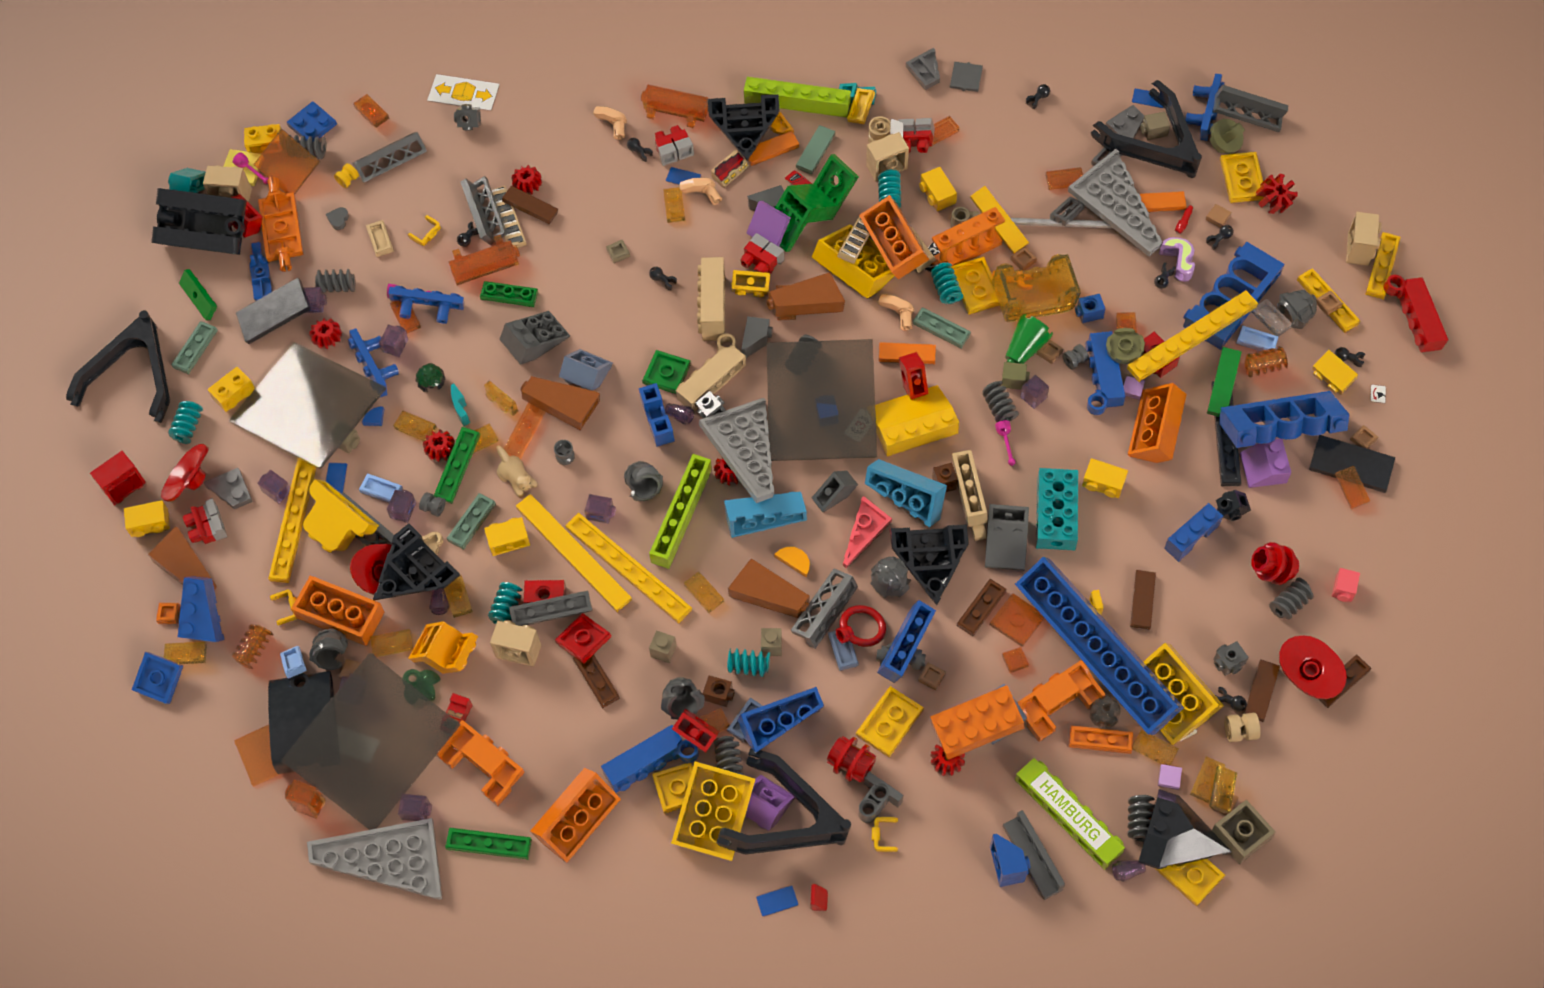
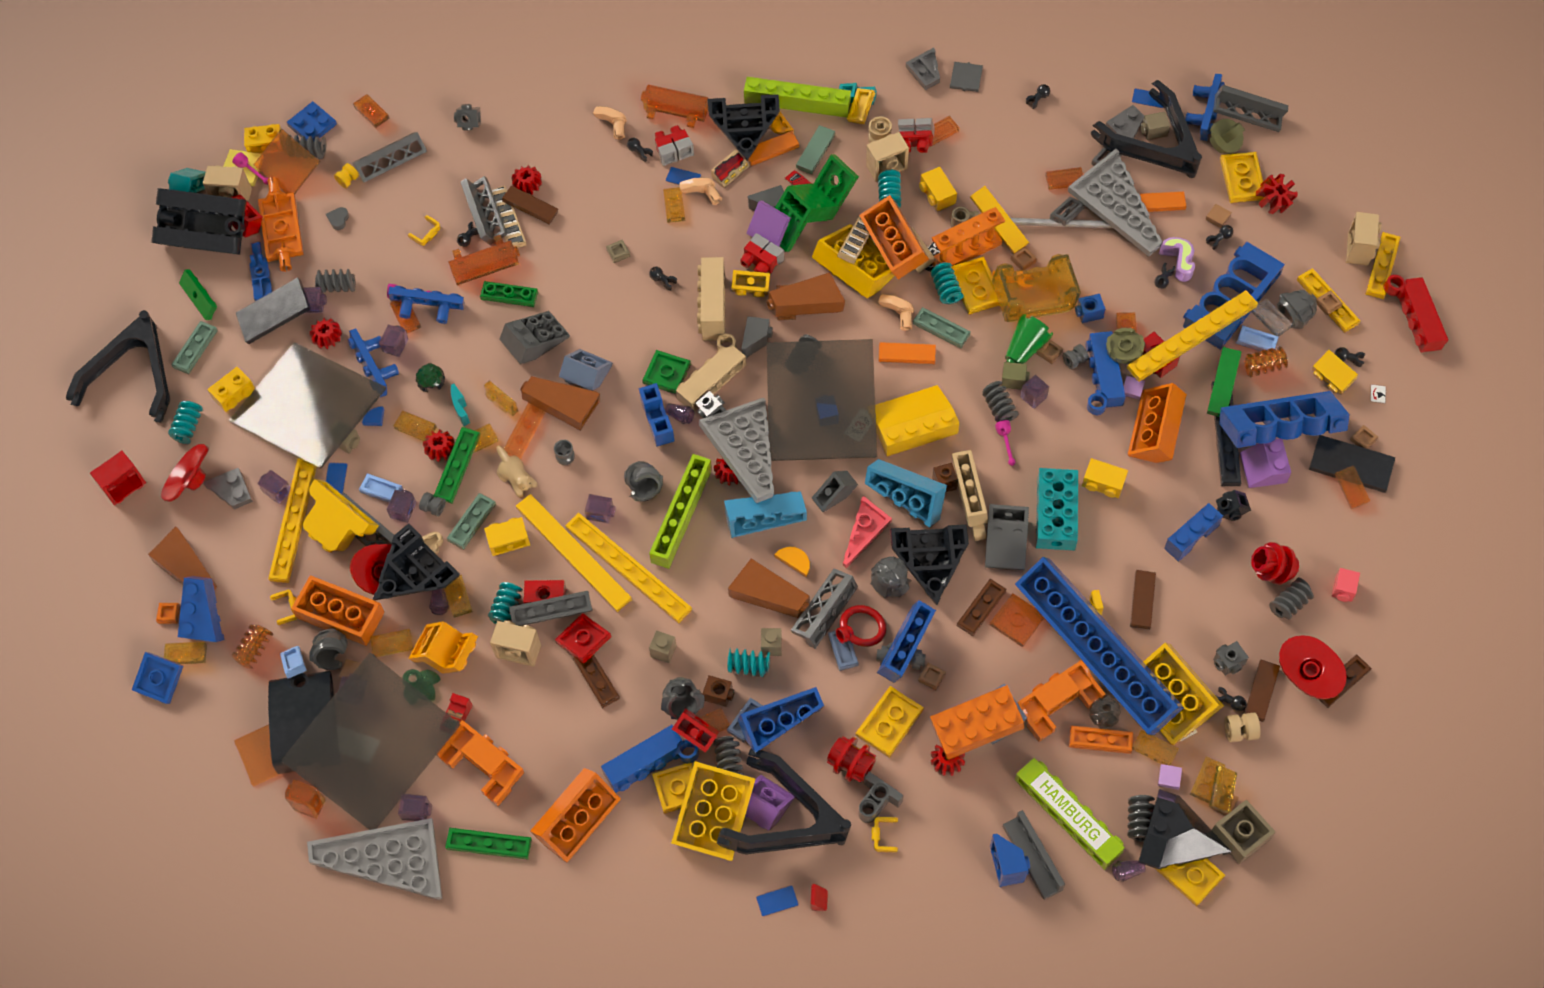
(146, 518): yellow brick -> none
(208, 523): hips -> none
(379, 238): tan tile -> none
(463, 91): white sticker -> none
(703, 592): clear yellow plate -> none
(896, 126): white sticker -> none
(913, 375): red brick -> none
(1015, 660): clear orange tile -> none
(1182, 224): red piece -> none

